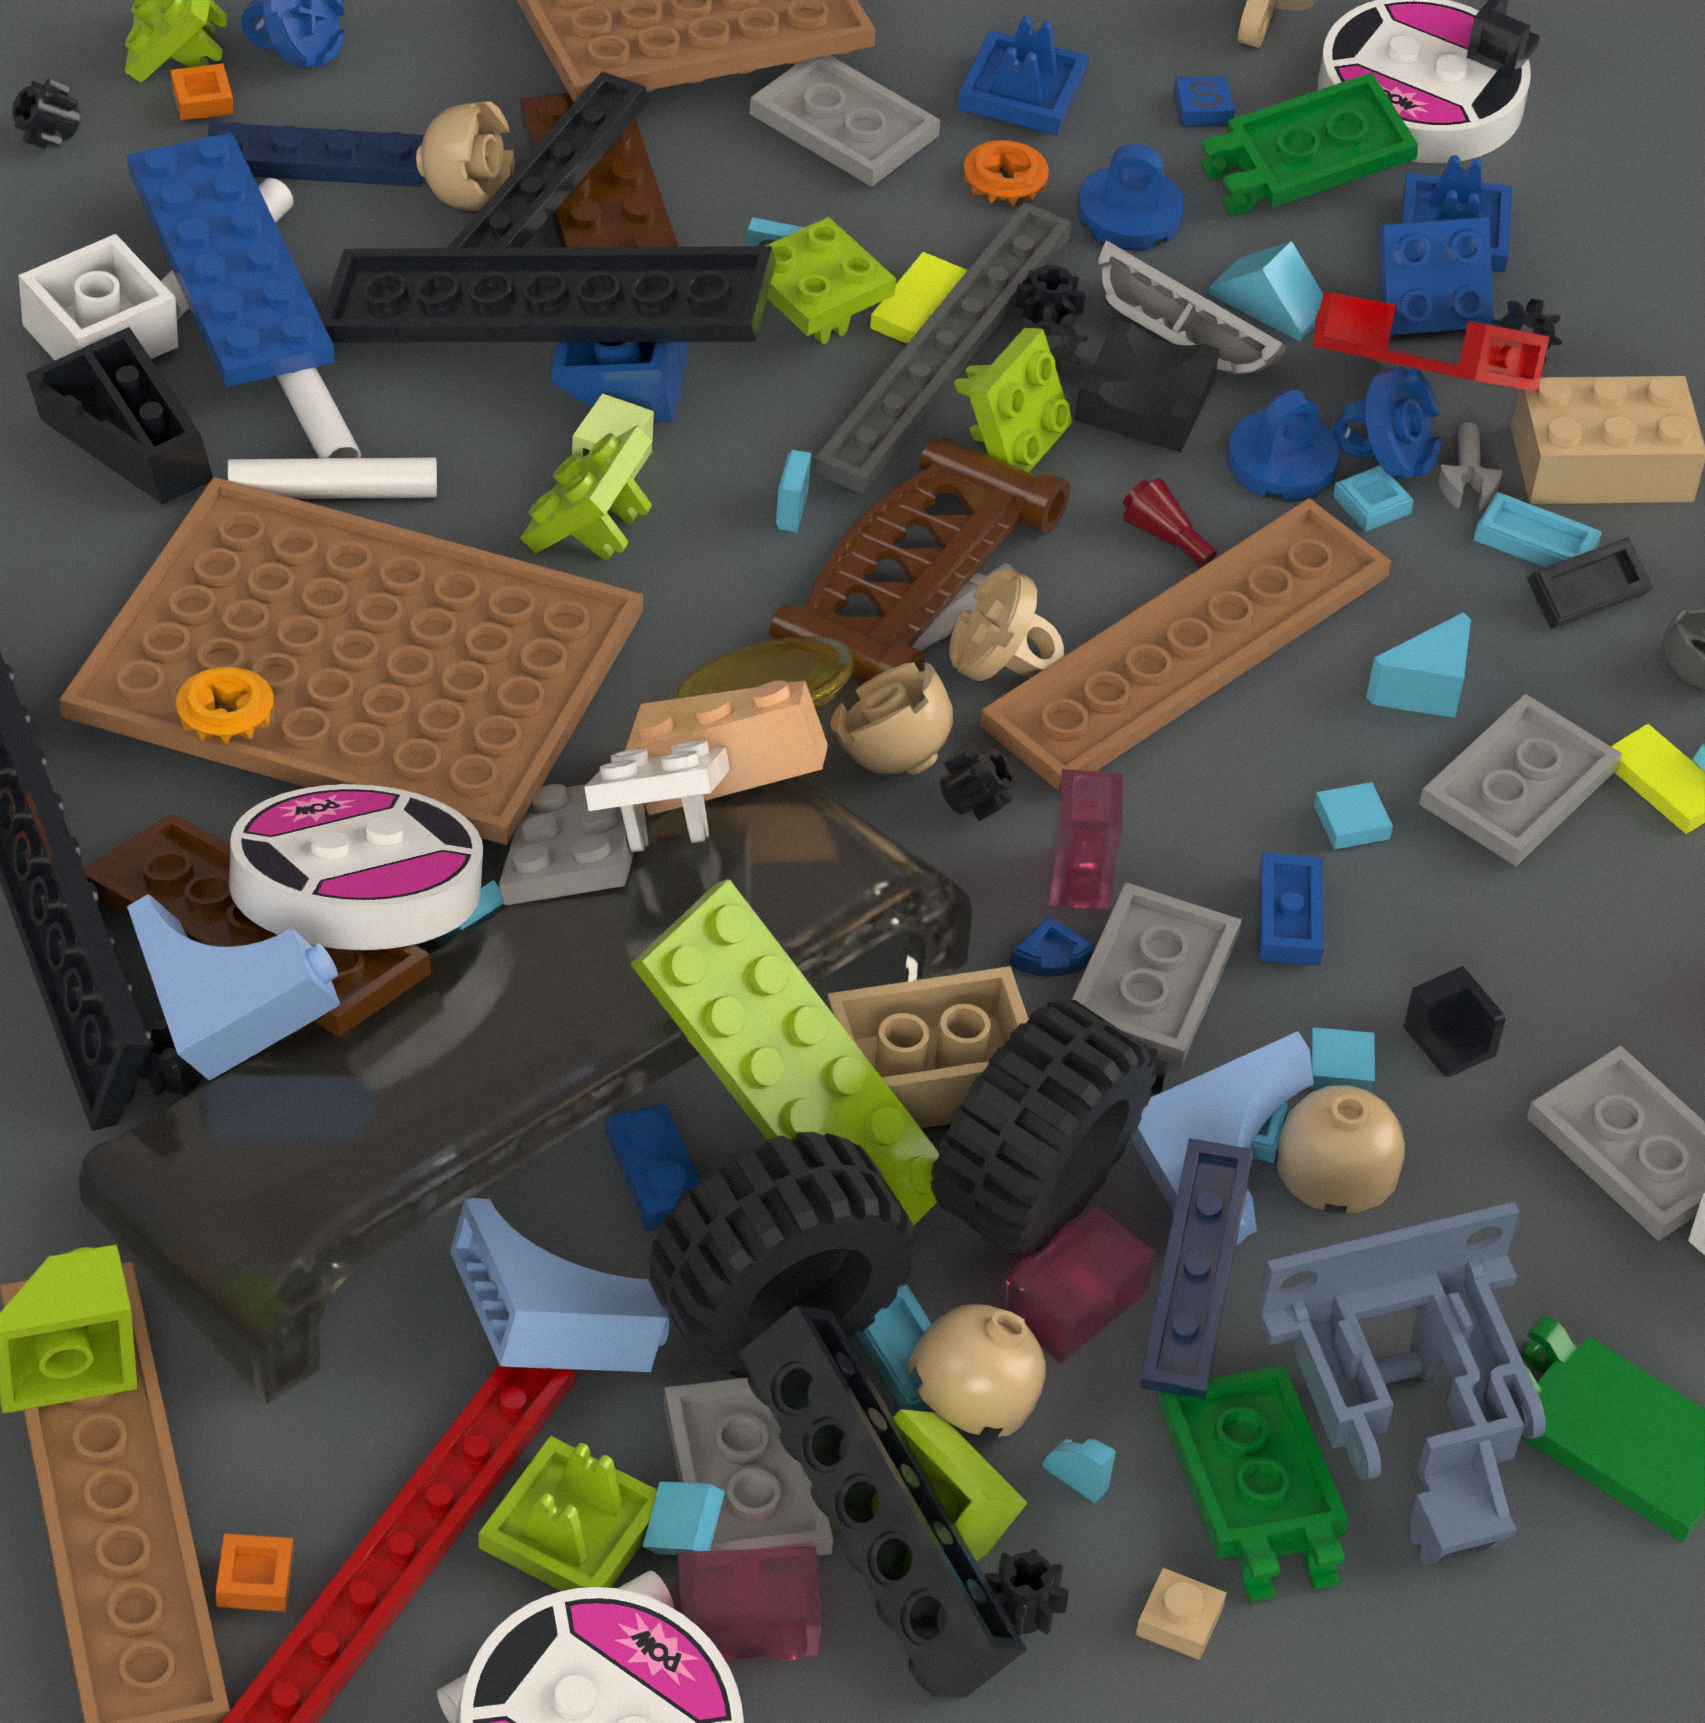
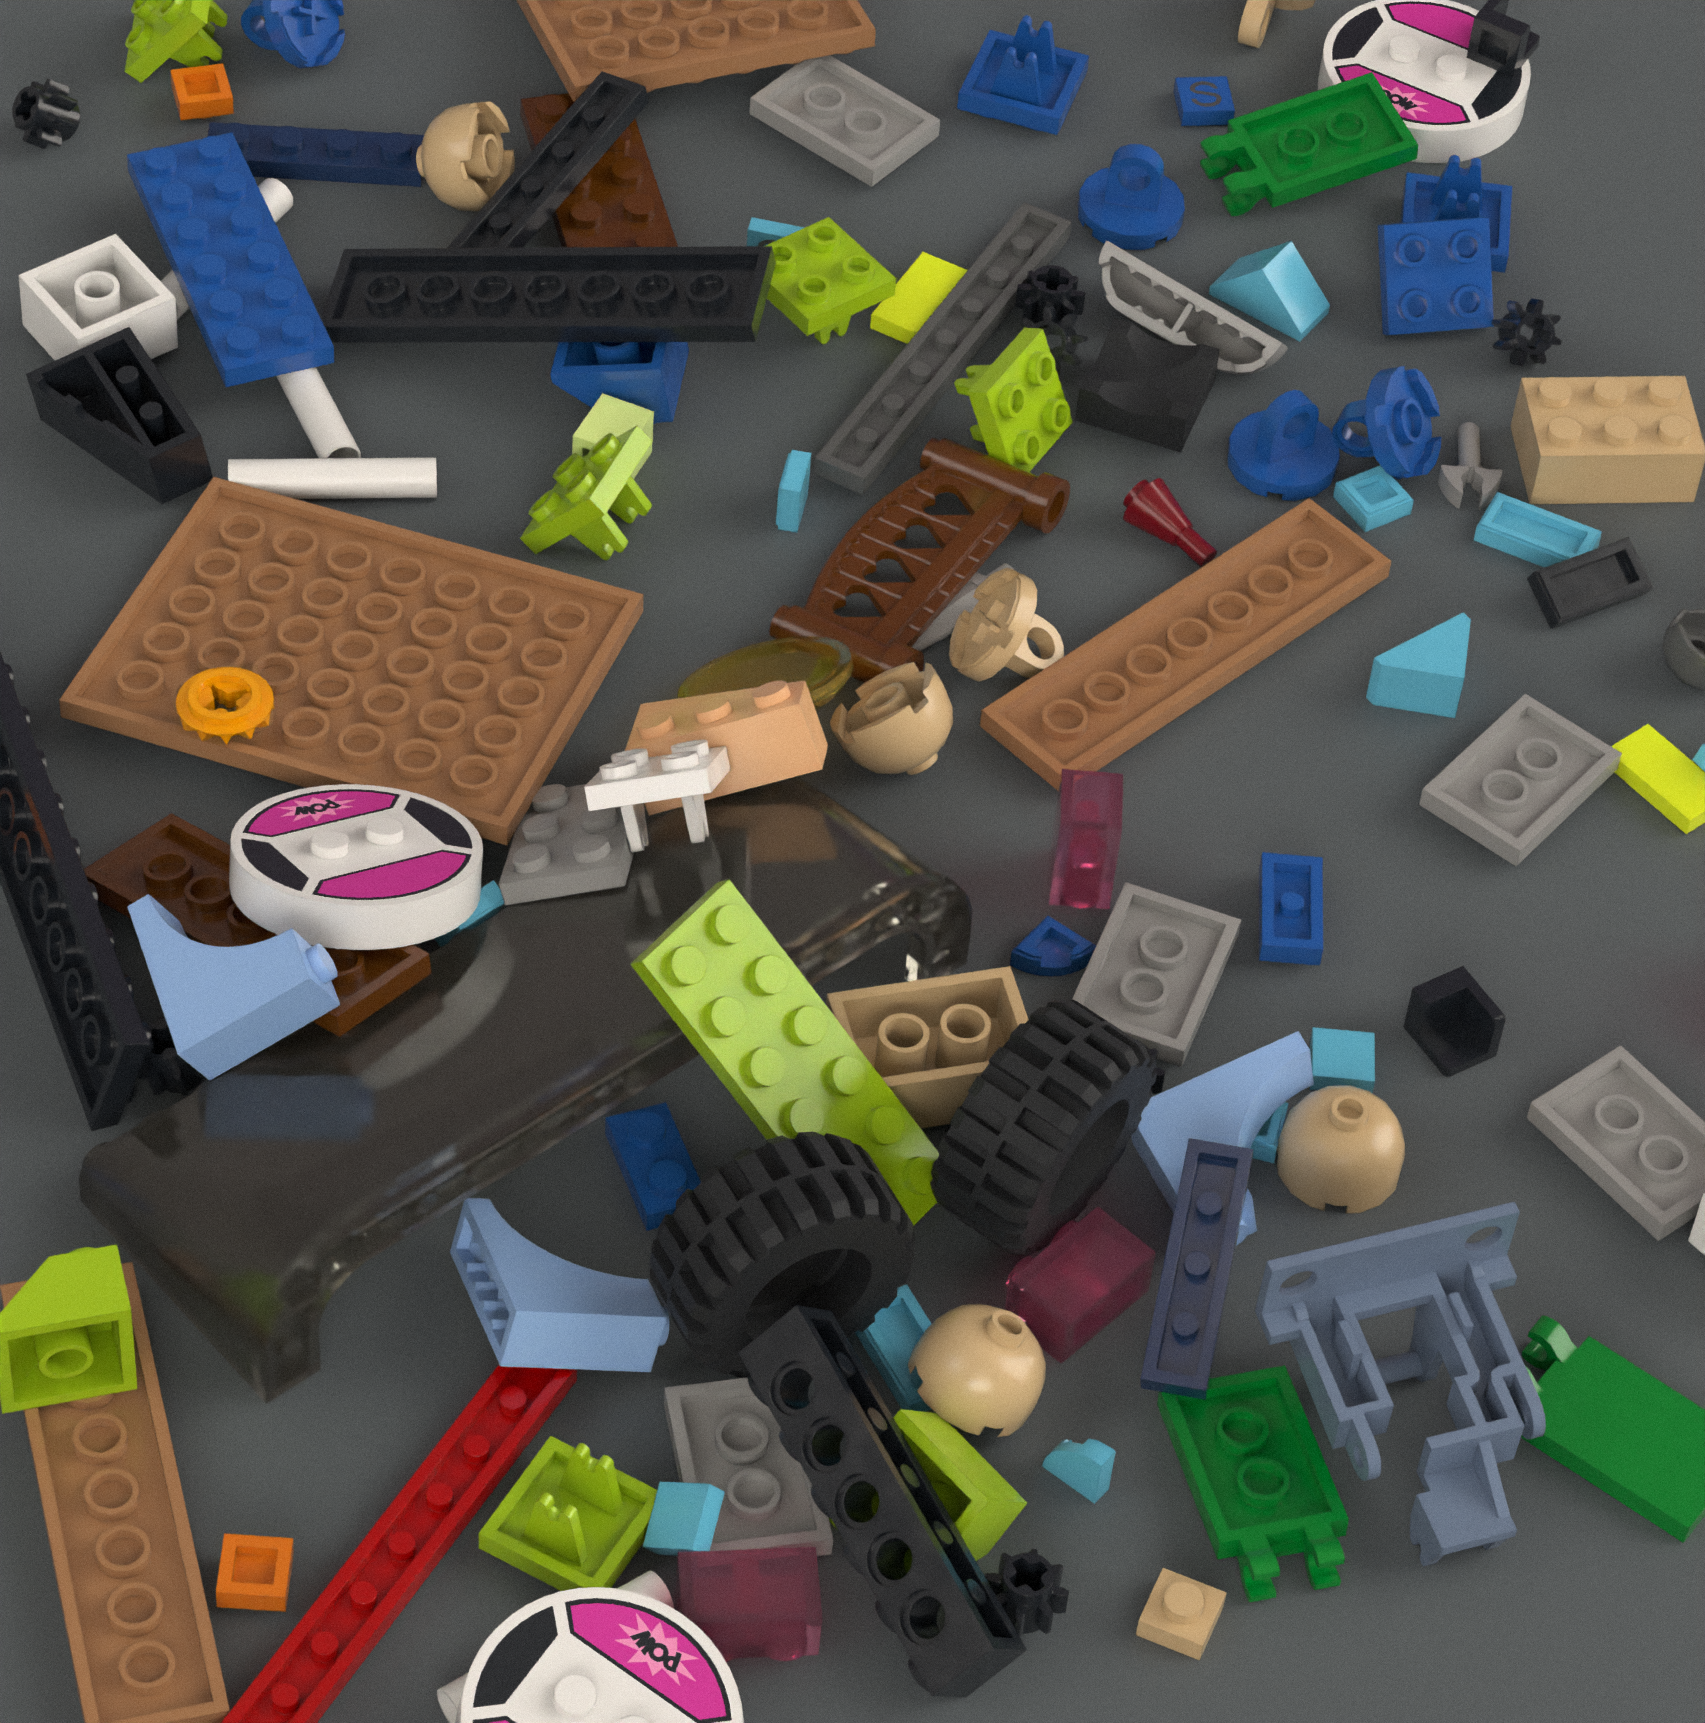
(977, 781): black gear -> none
(1023, 164): orange gear -> none
(1353, 815): medium azure tile -> none
(1487, 355): red panel -> none

